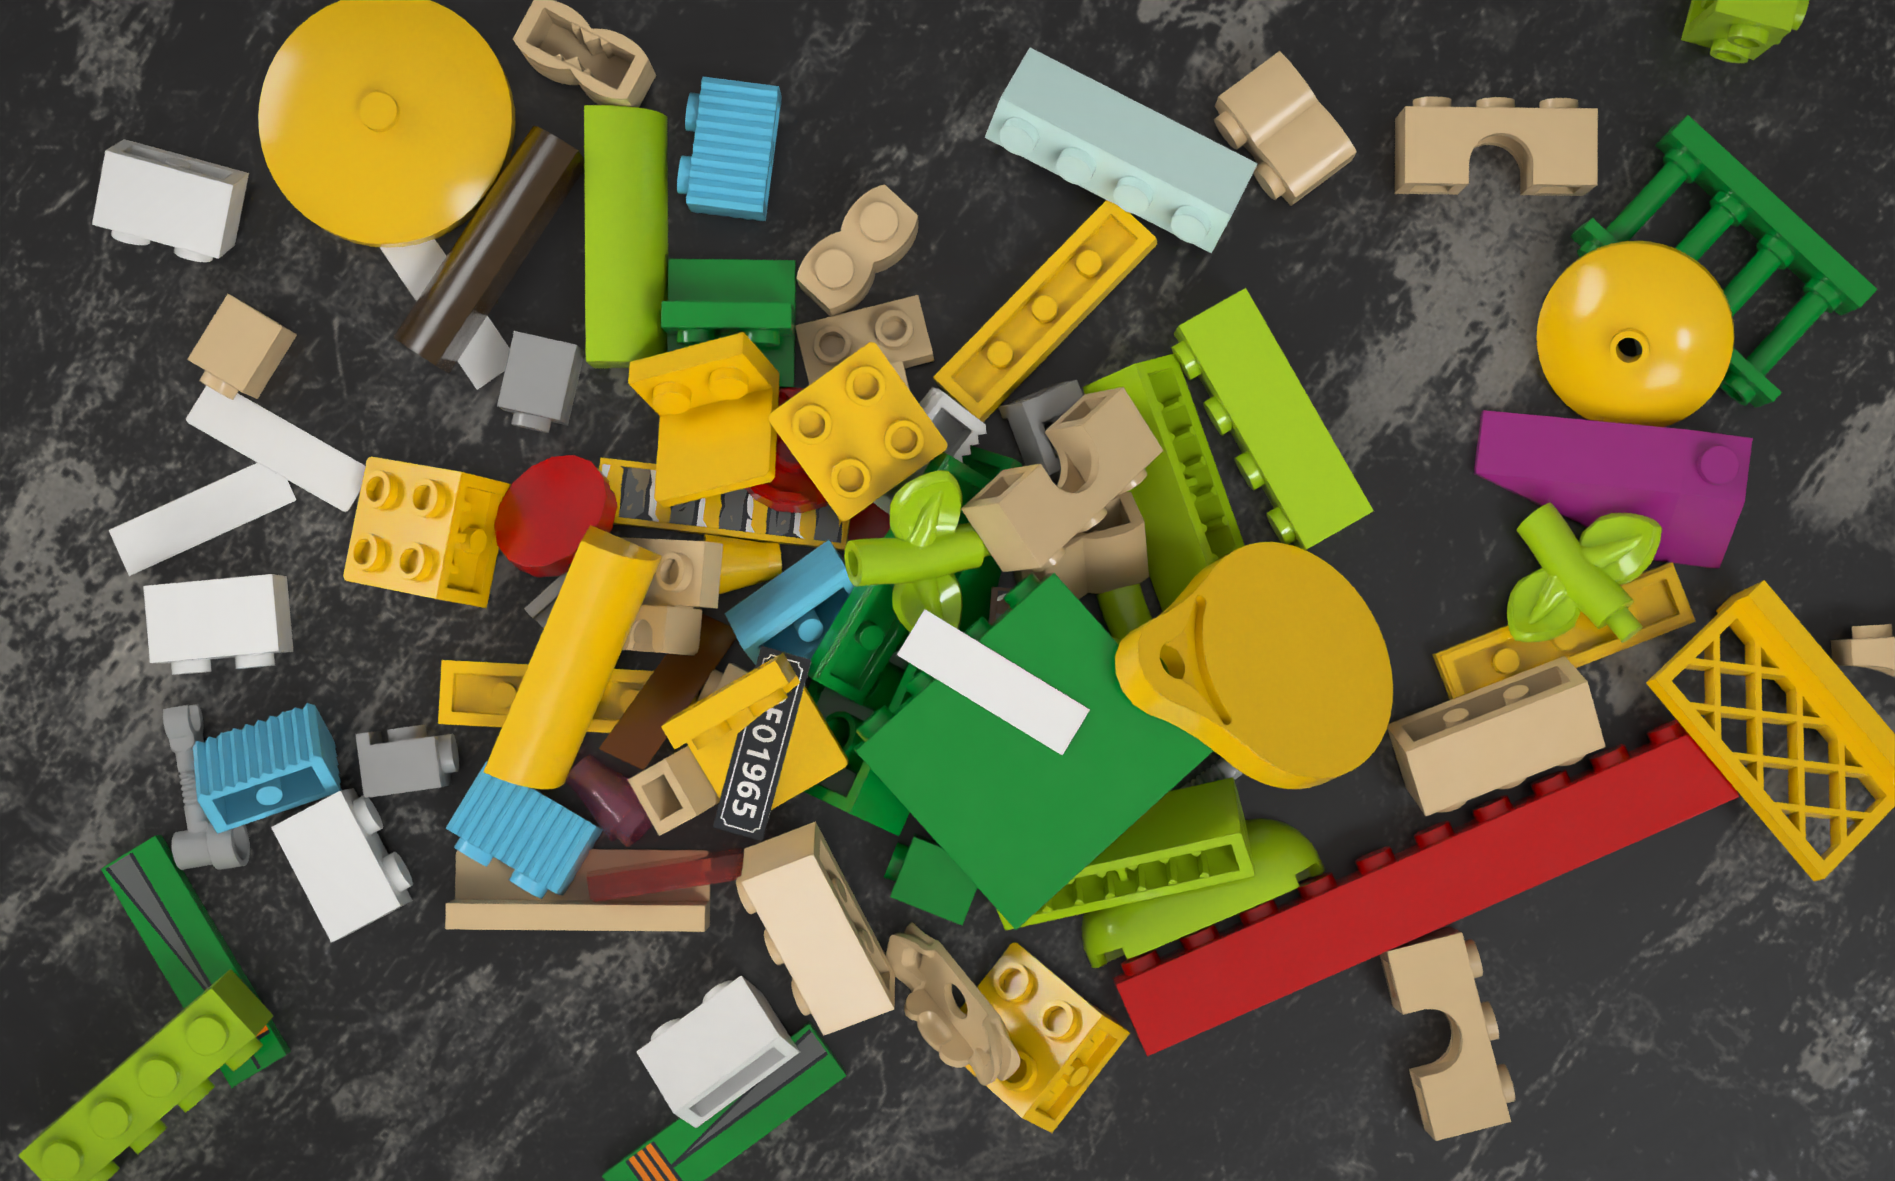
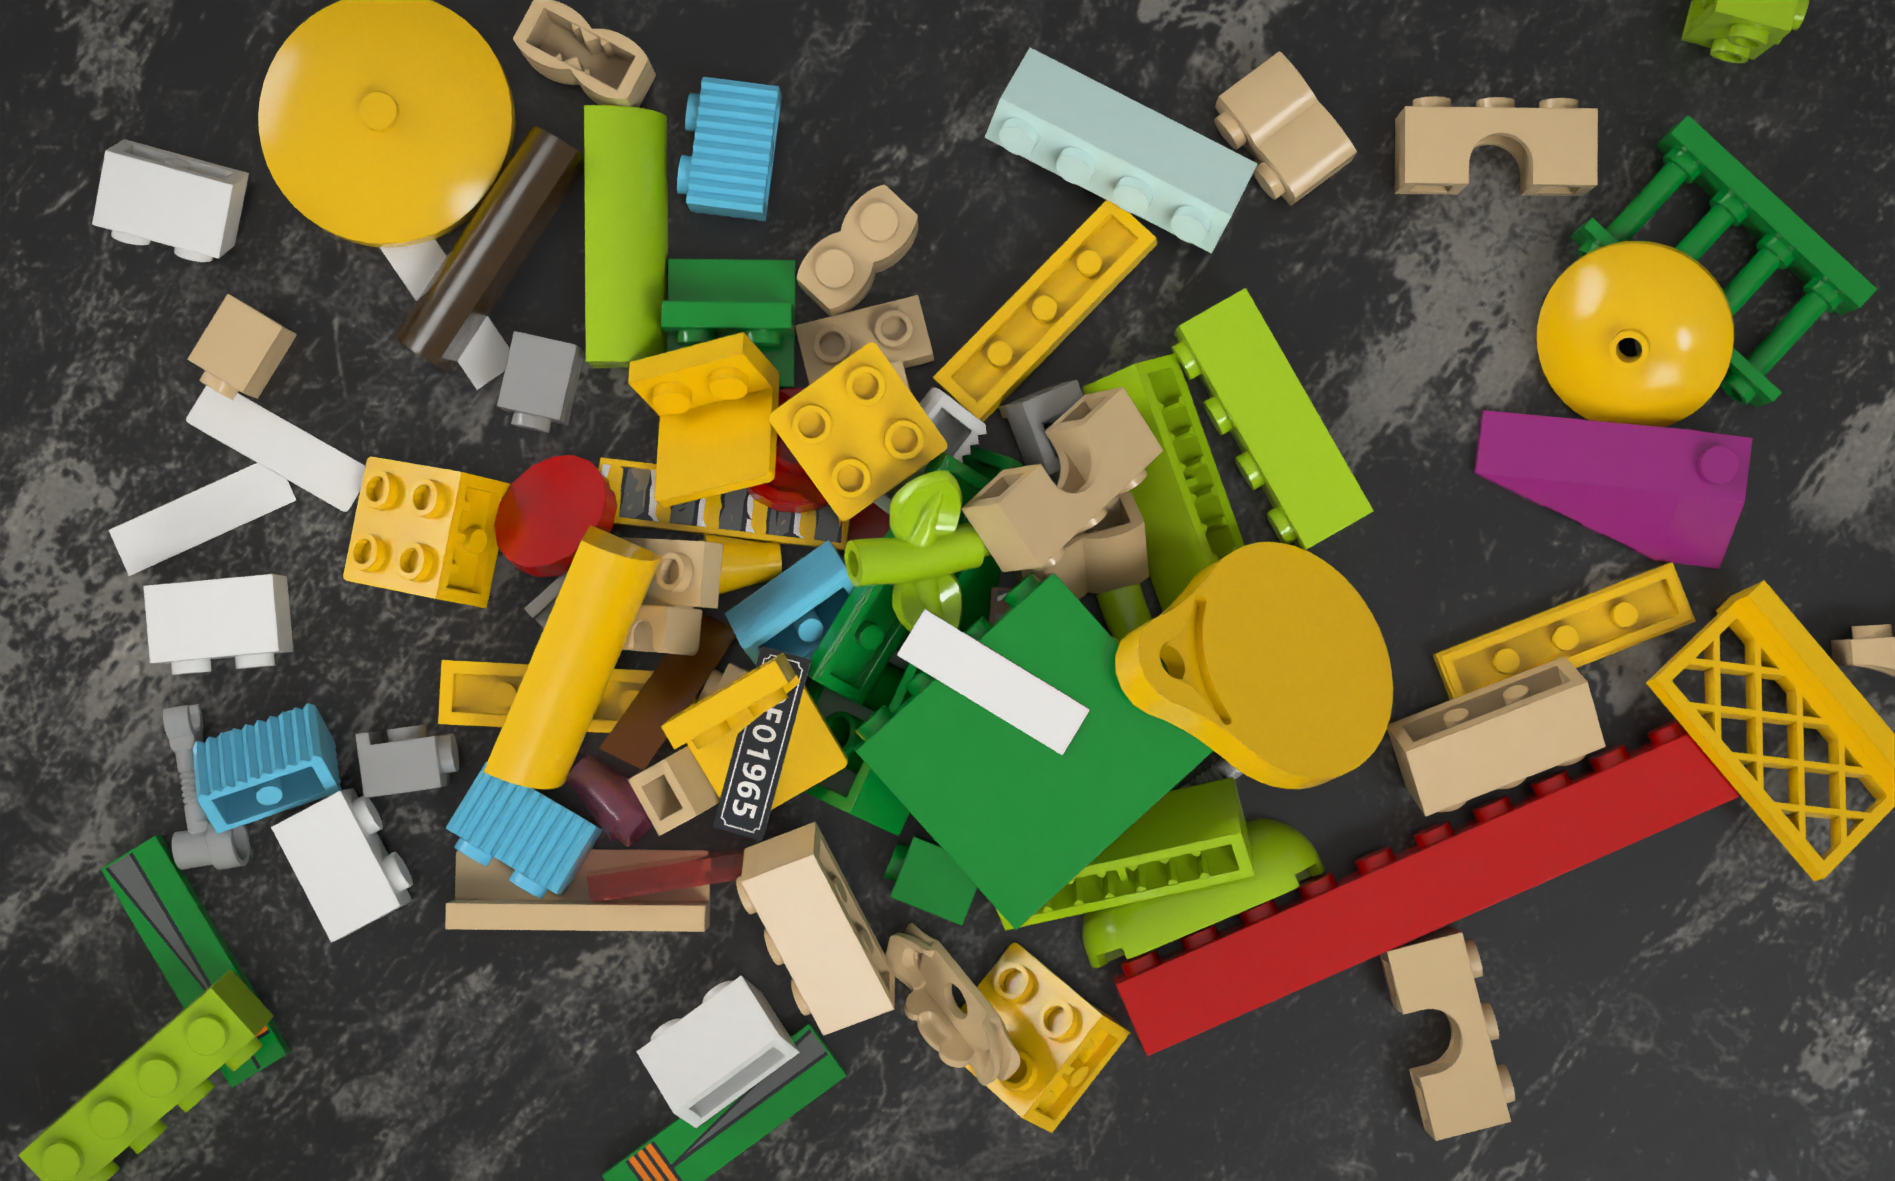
(1580, 574): lime plant -> none

